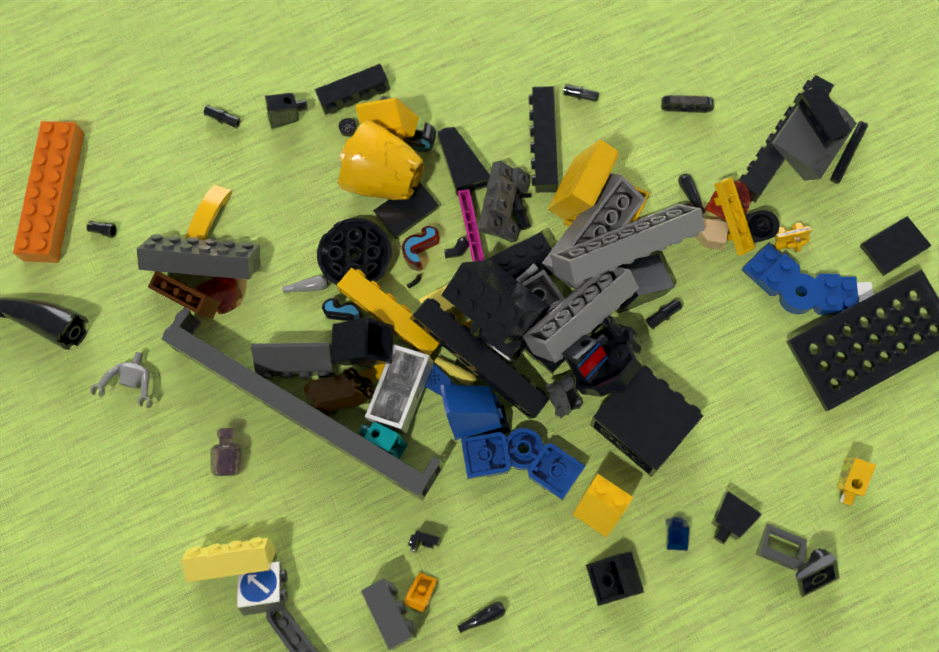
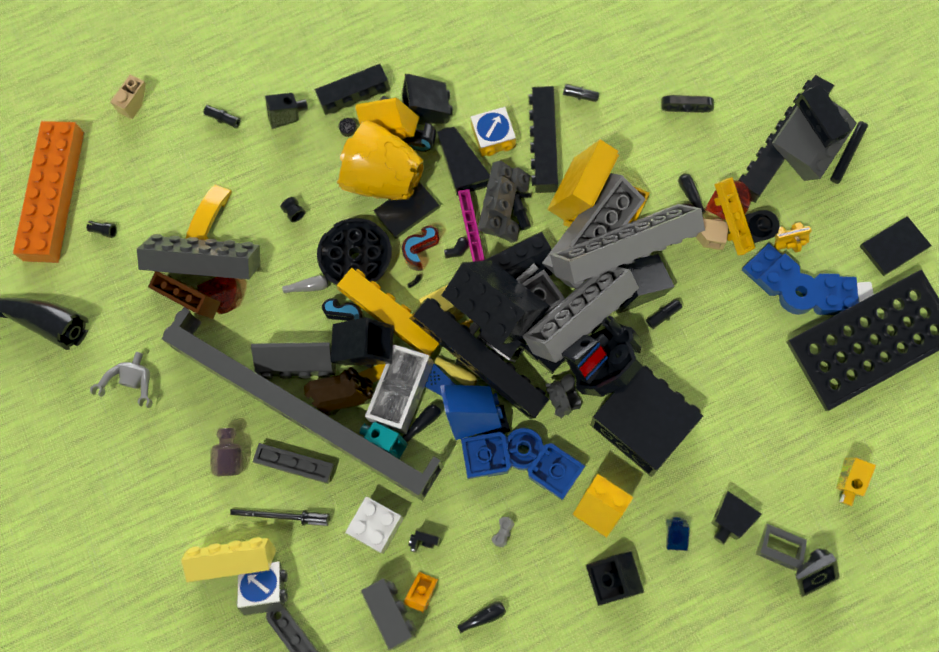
(129, 97): none -> tan slope
(293, 210): none -> black wheel
(293, 463): none -> dark grey plate
(306, 517): none -> black piece
(374, 525): none -> white brick
(426, 418): none -> black piece
(427, 99): none -> black slope
(493, 132): none -> piece
(500, 538): none -> light grey piece

